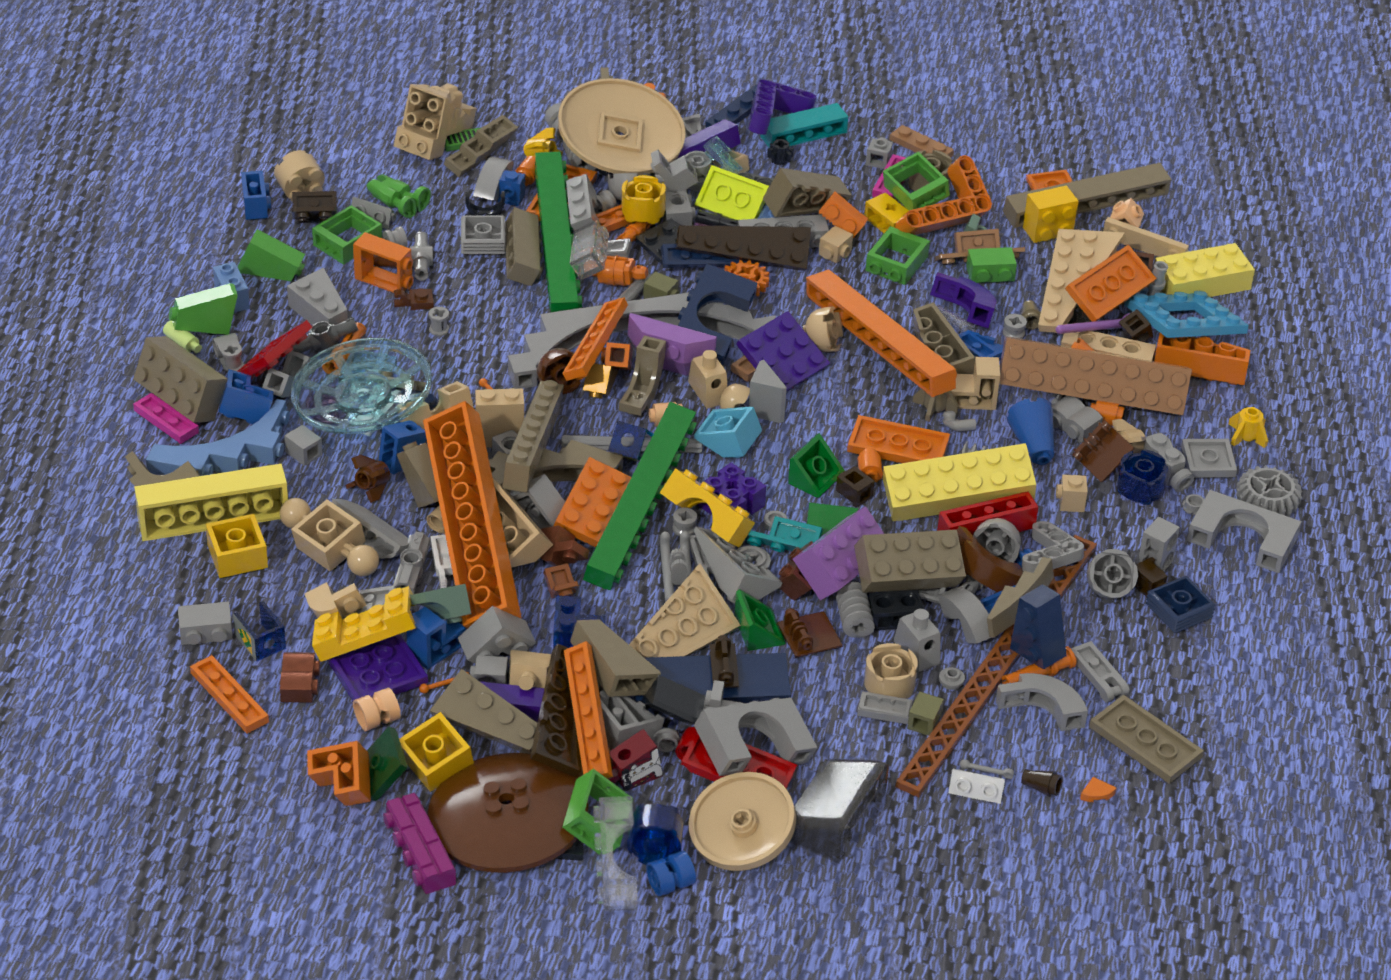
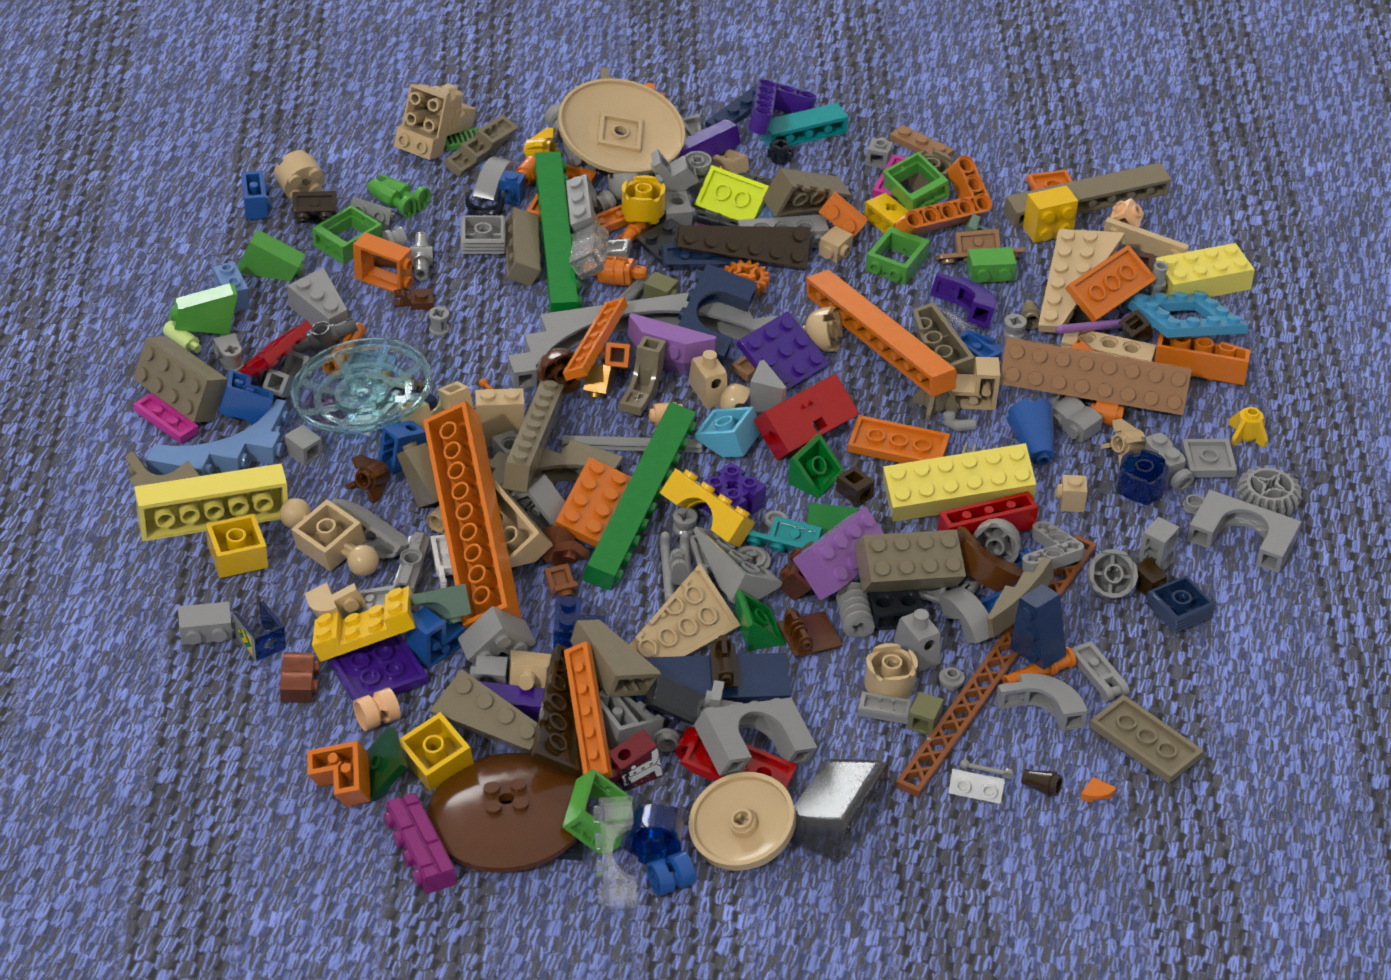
(229, 694): orange plate -> none
(424, 688): orange hinge -> none
(631, 453): clear blue piece -> none
(719, 151): clear light blue plate -> none
(804, 415): none -> red brick
(870, 463): orange brick -> none
(1102, 451): reddish brown hinge -> none

